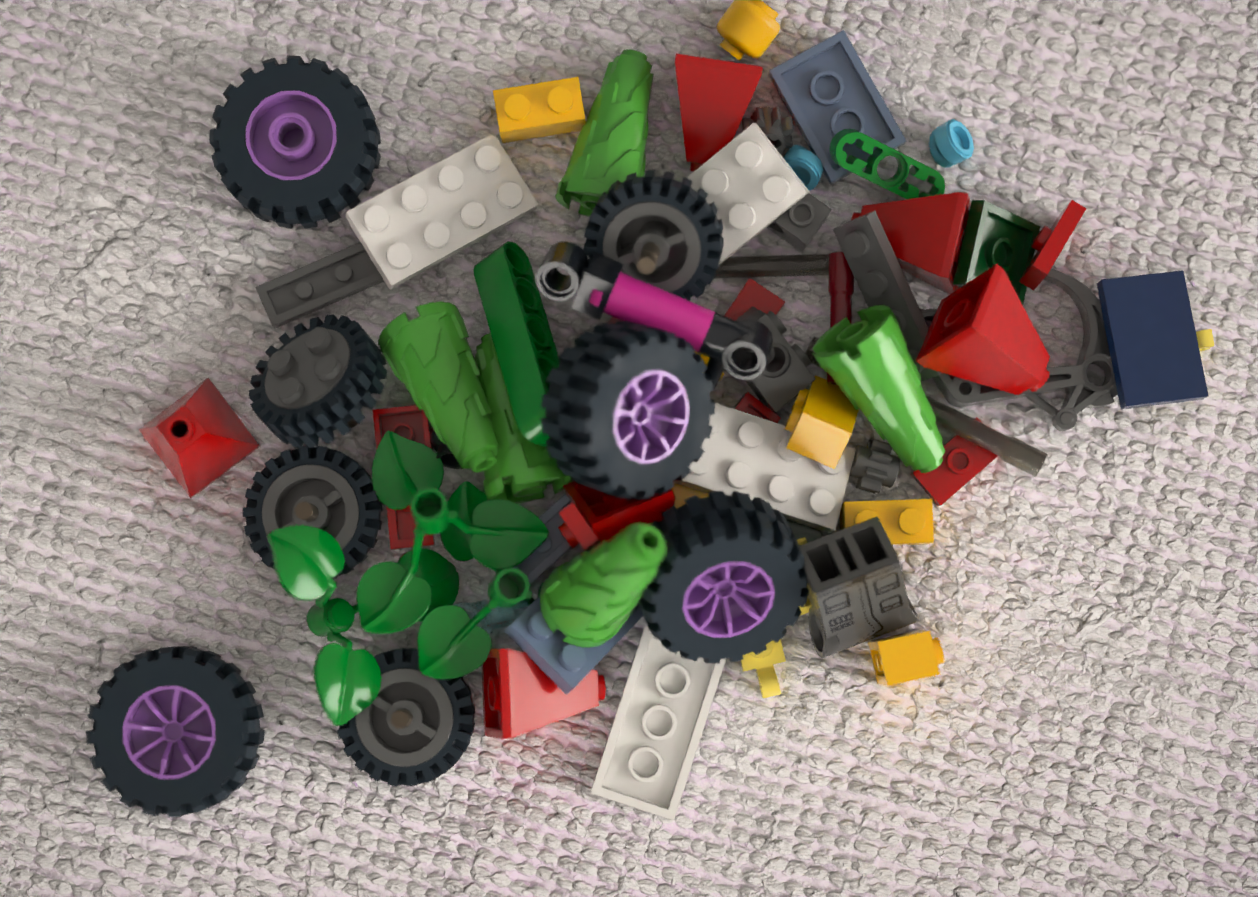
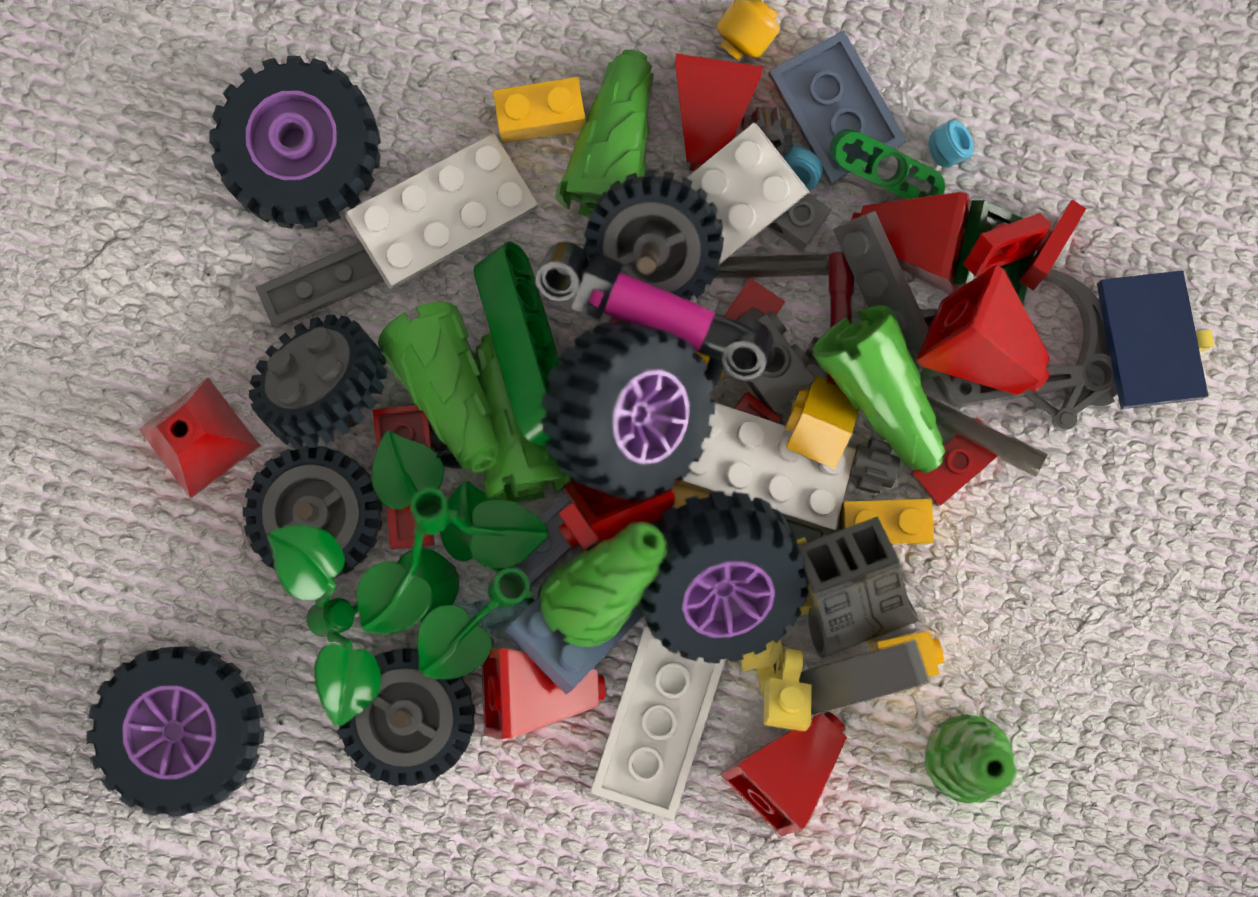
(785, 698): none -> light yellow plate
(789, 773): none -> red slope
(865, 676): none -> dark grey tile
(969, 759): none -> bright green cone
(1007, 243): none -> red plate

